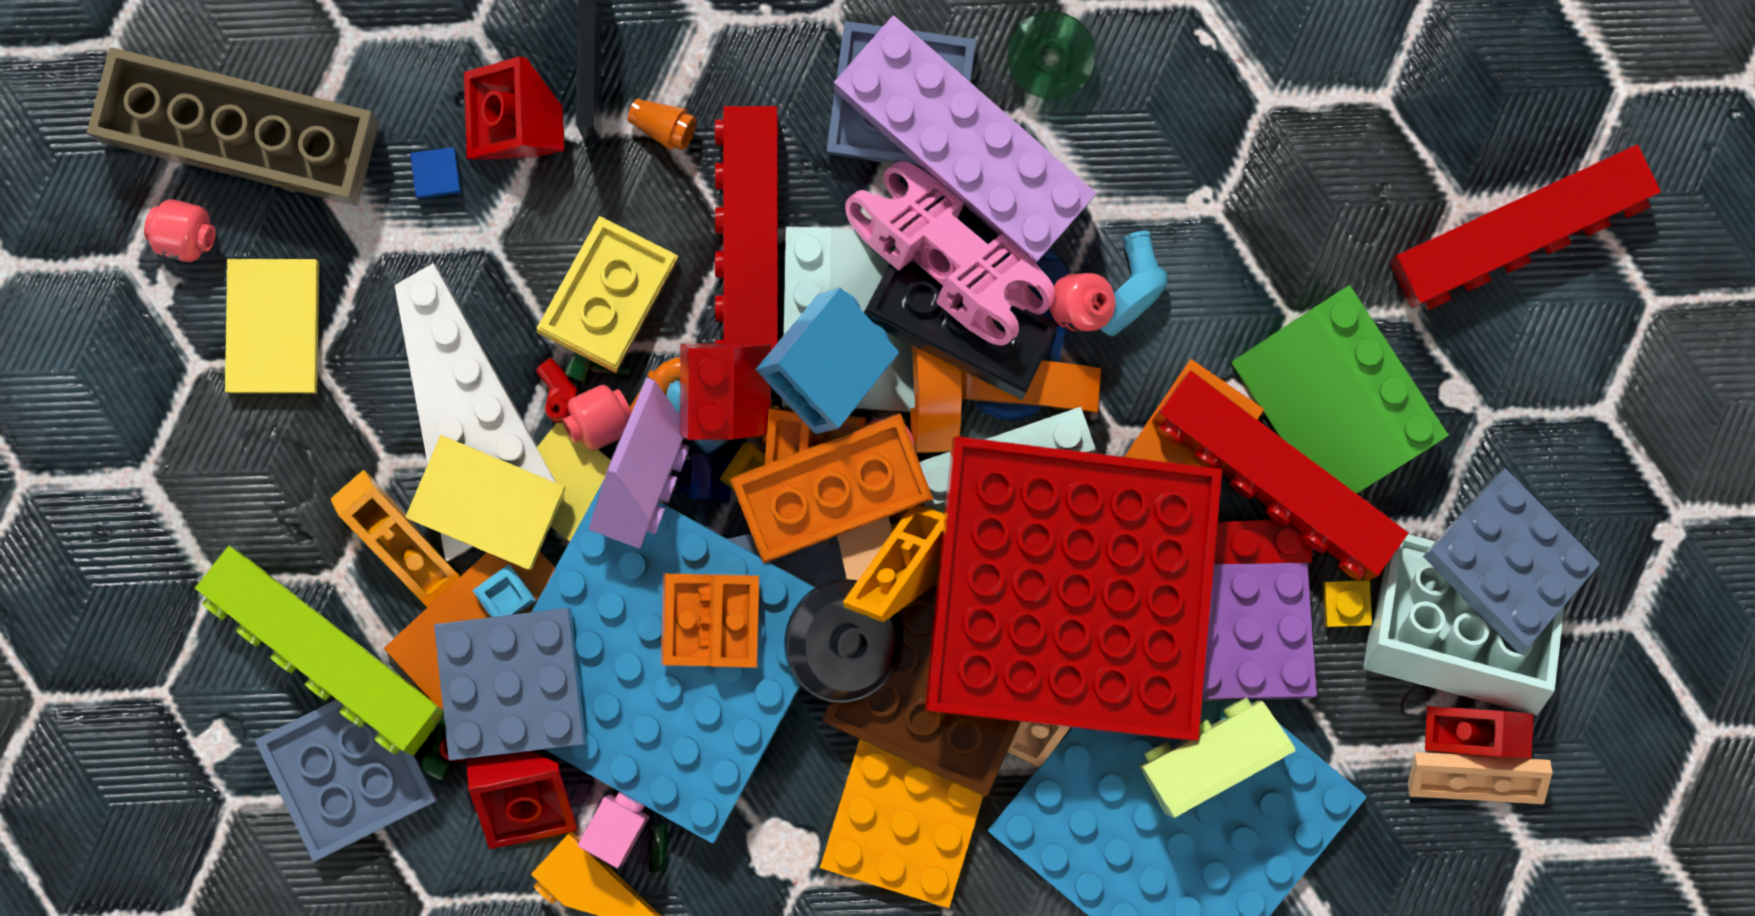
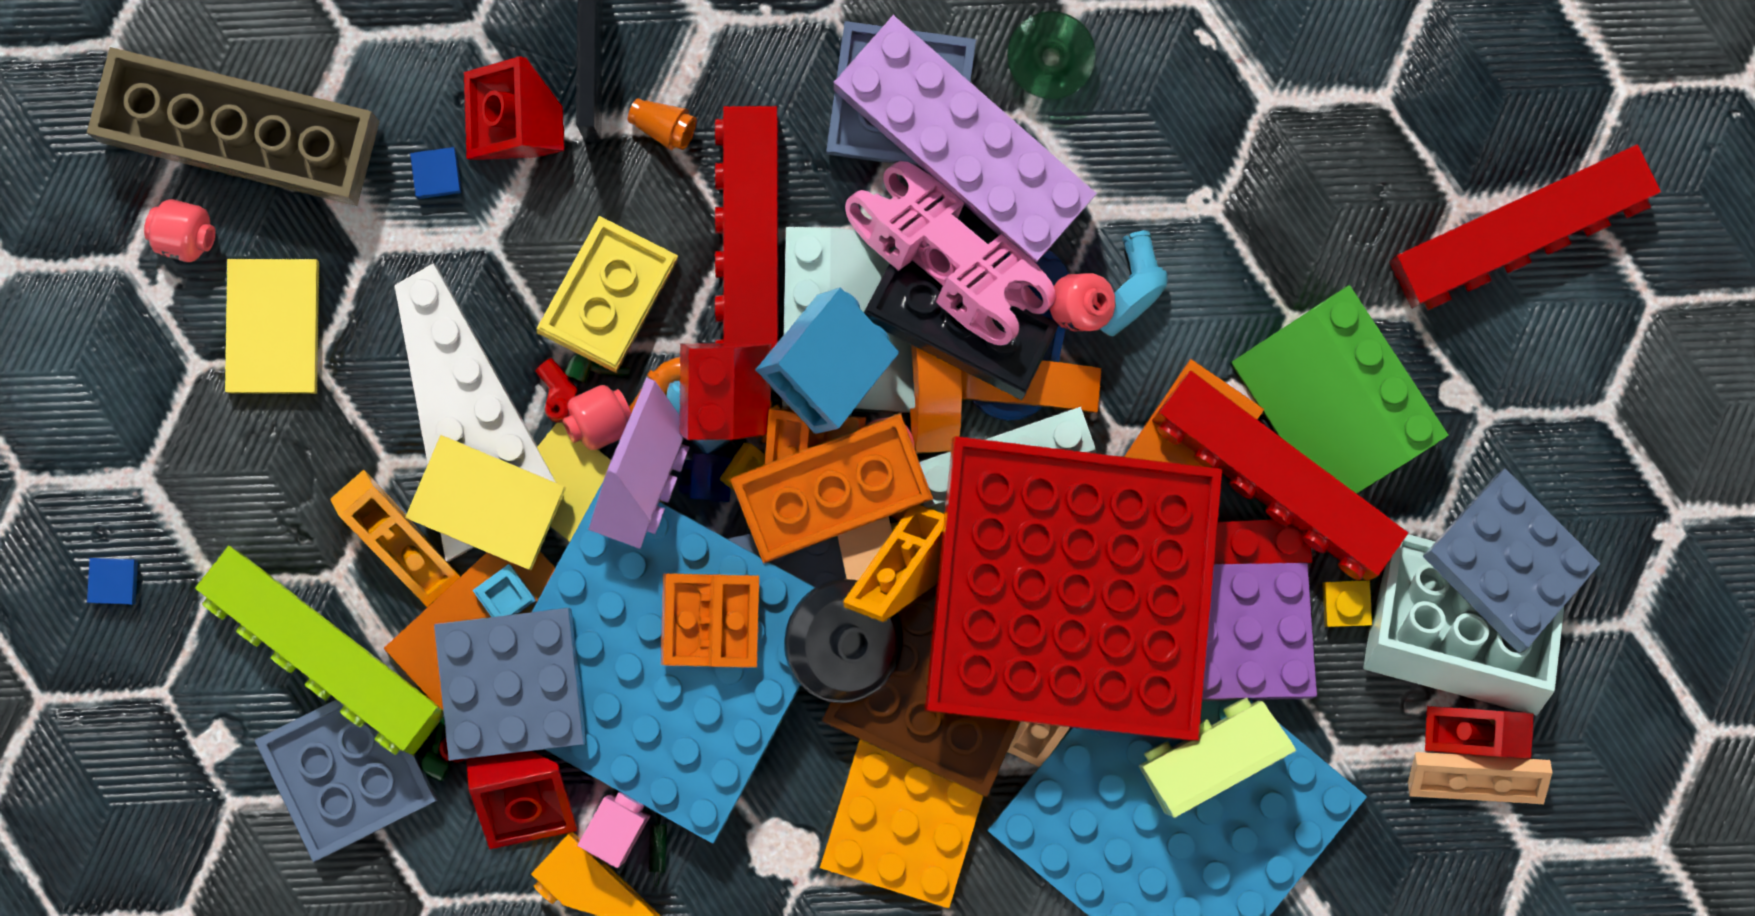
(112, 581): none -> blue tile

